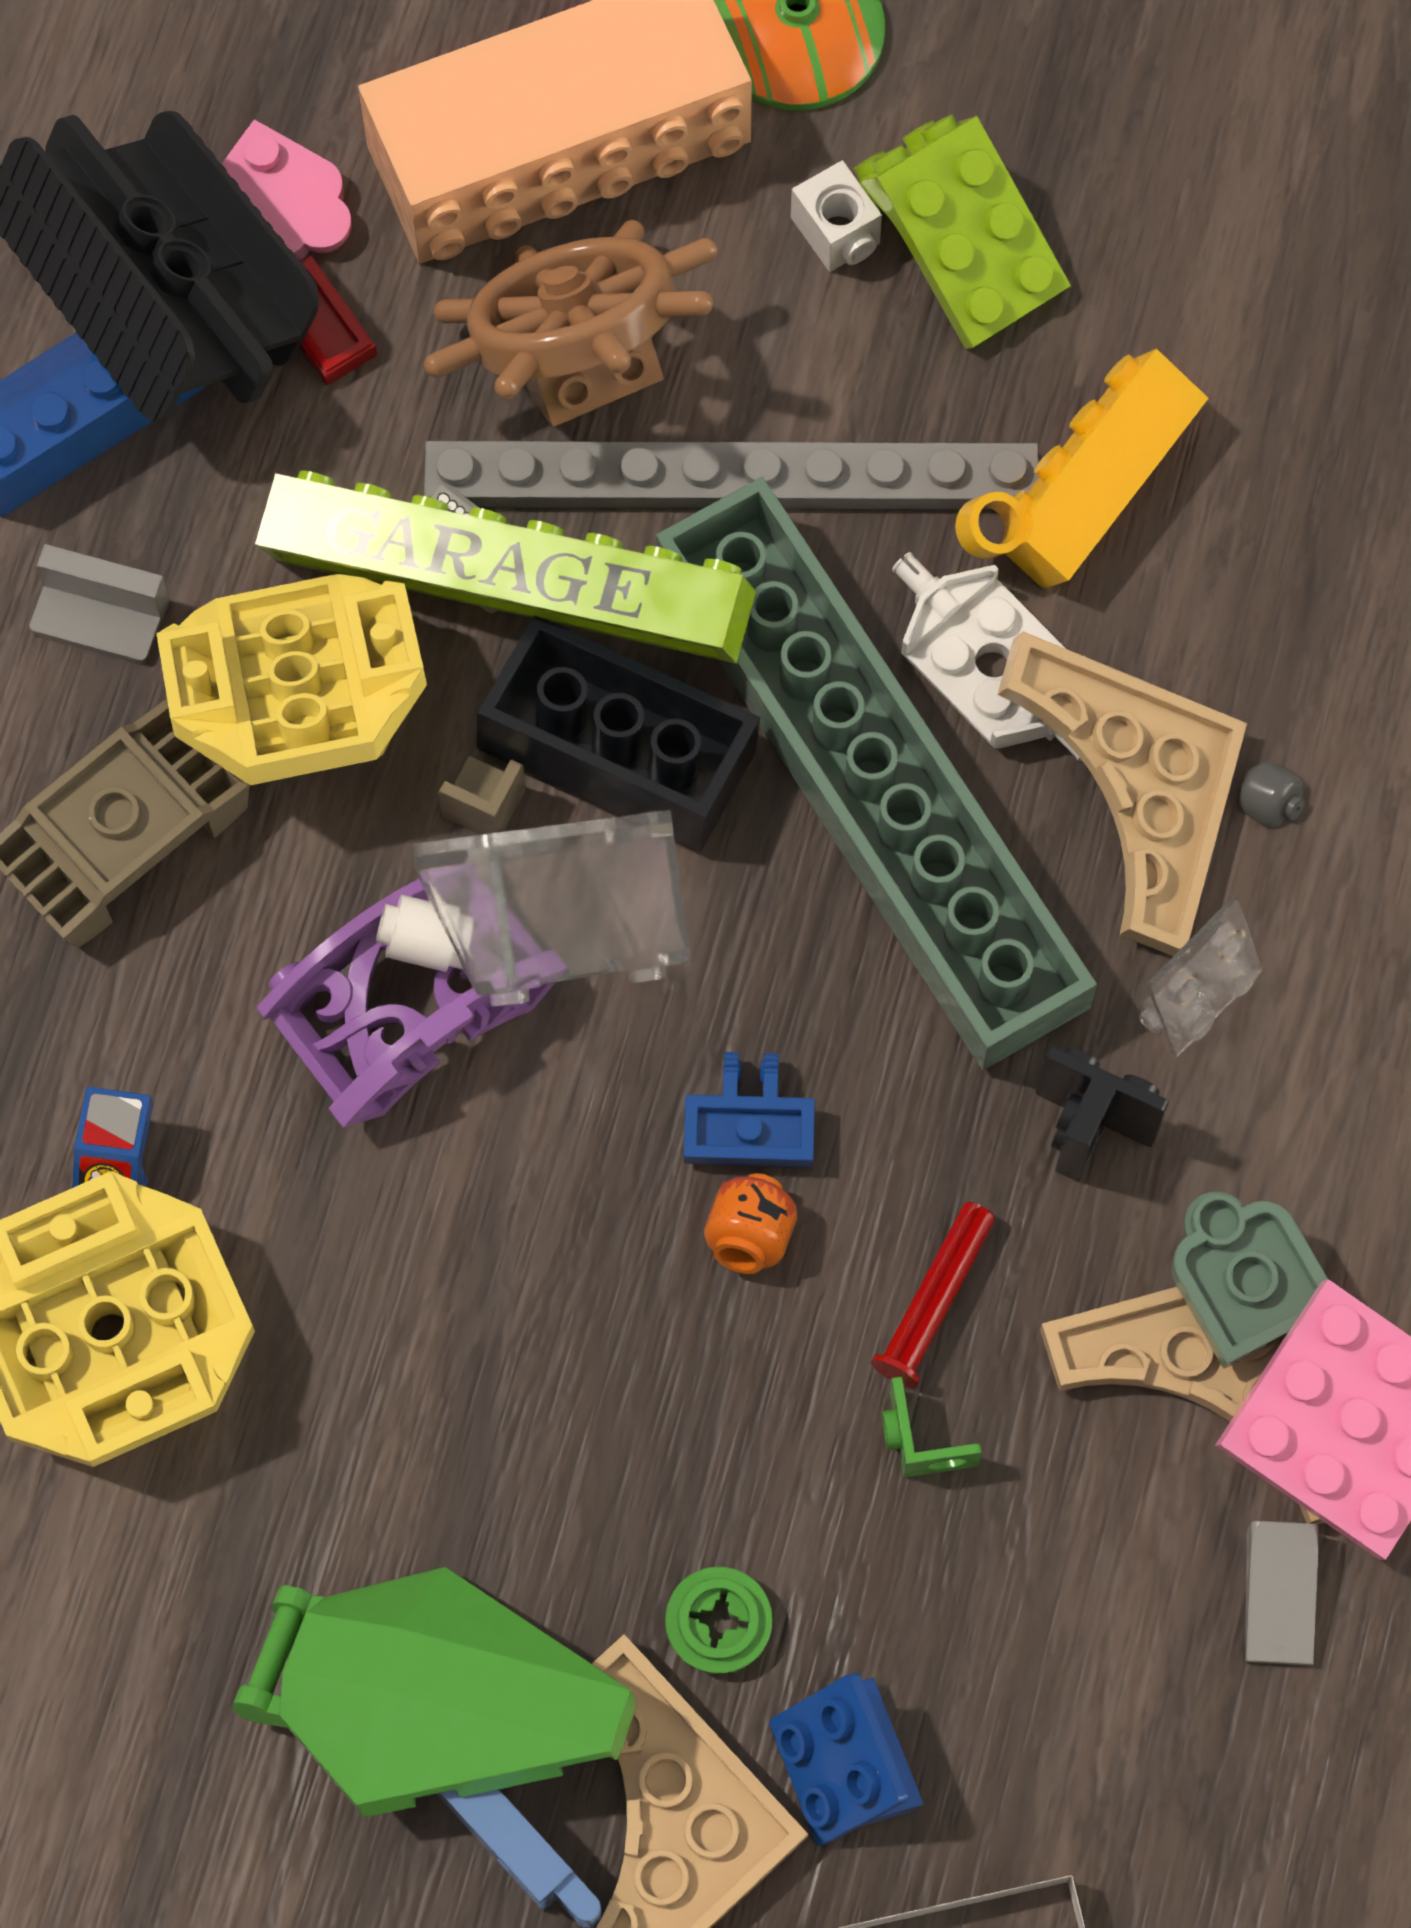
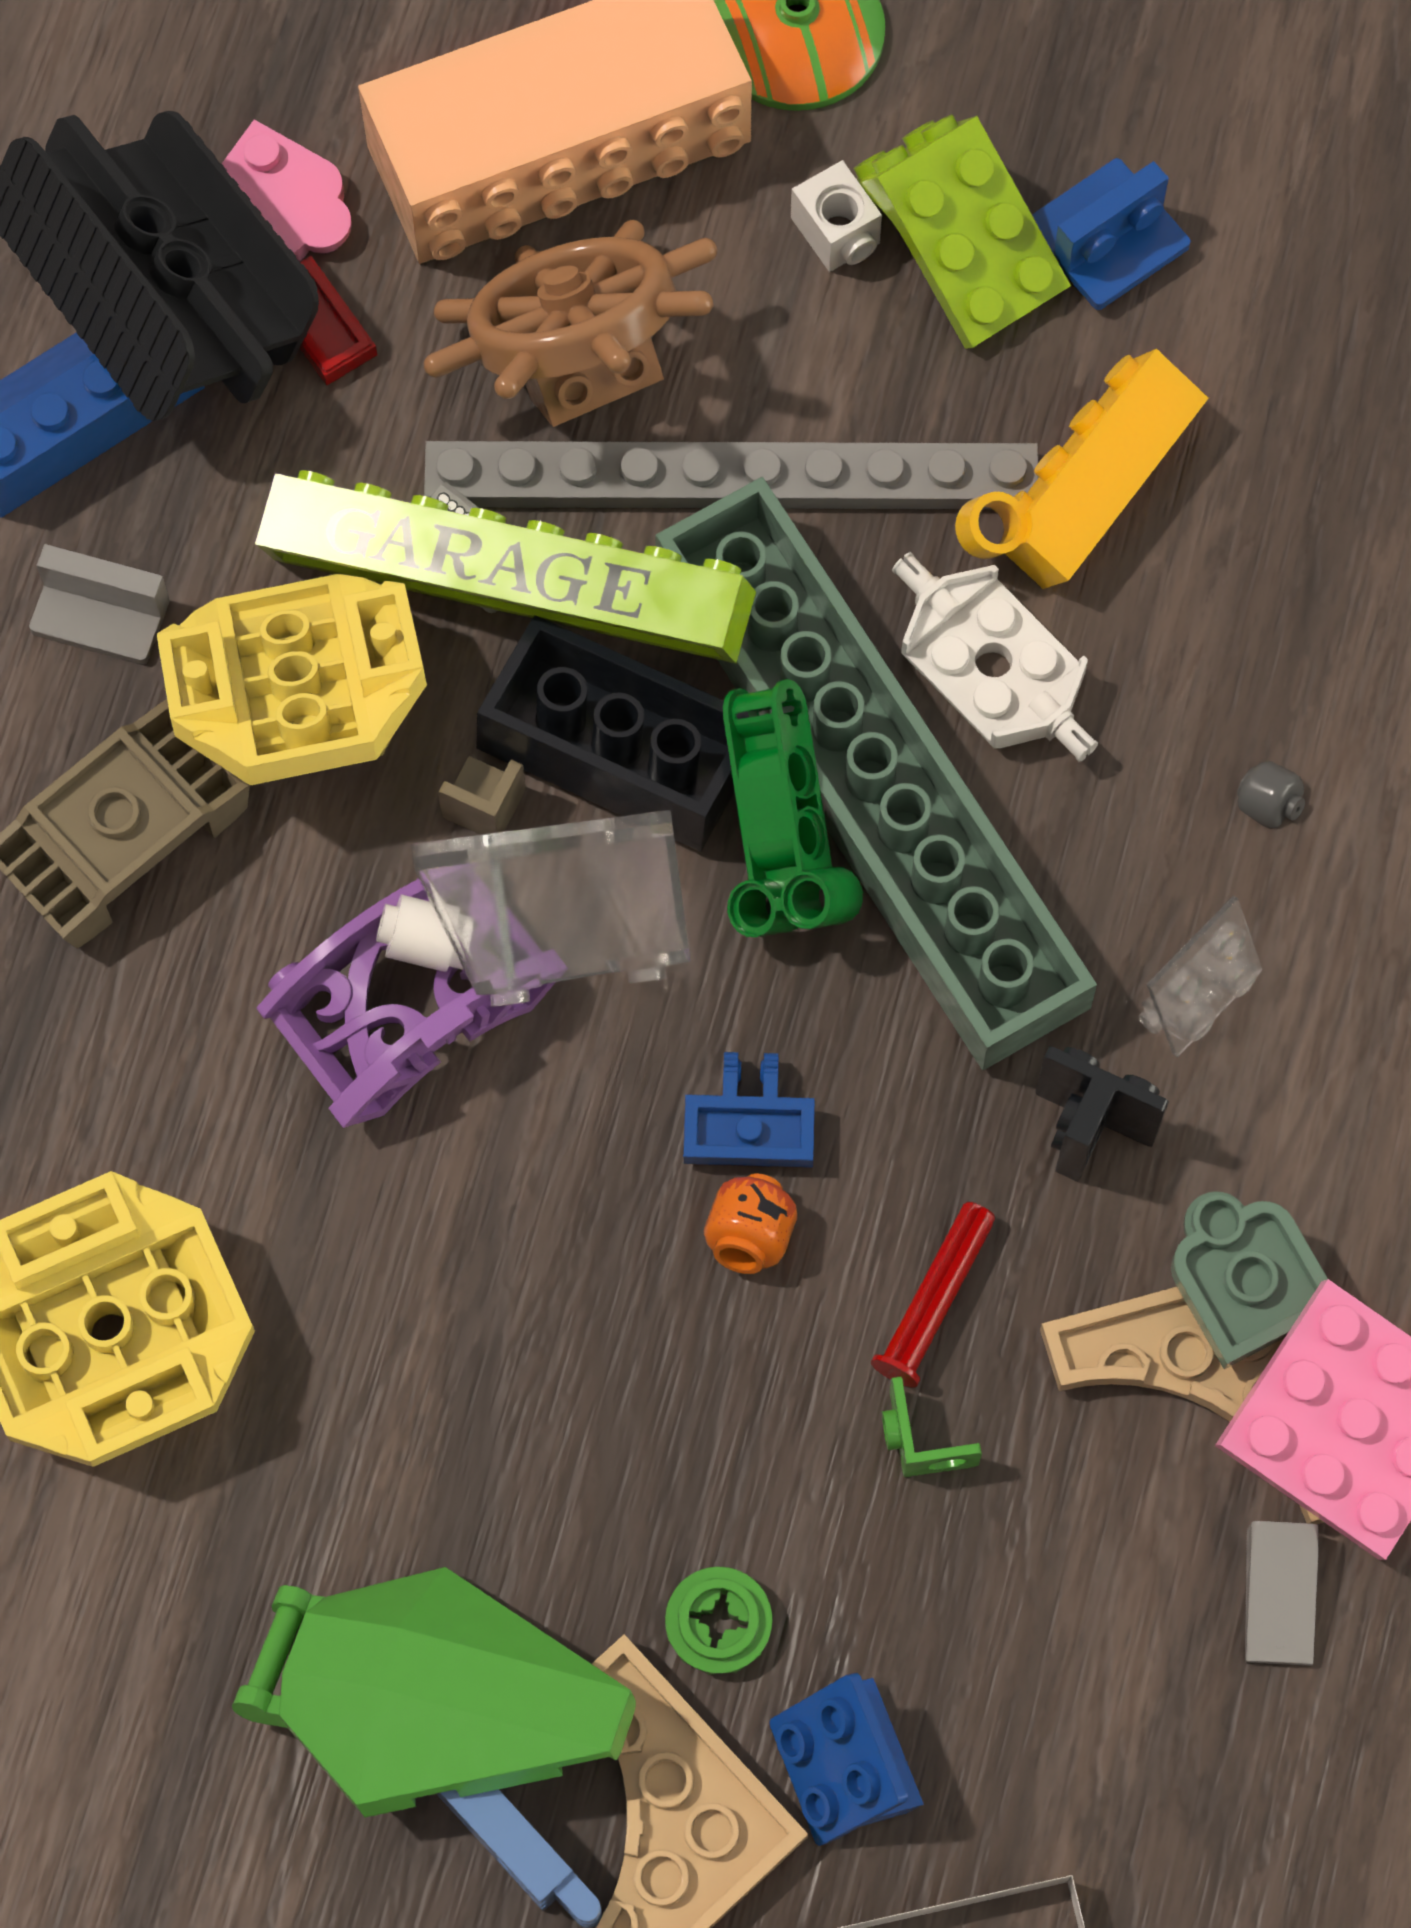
(111, 1135): slope -> none
(782, 819): none -> green piece
(1112, 231): none -> blue bracket
(1156, 762): tan plate -> none

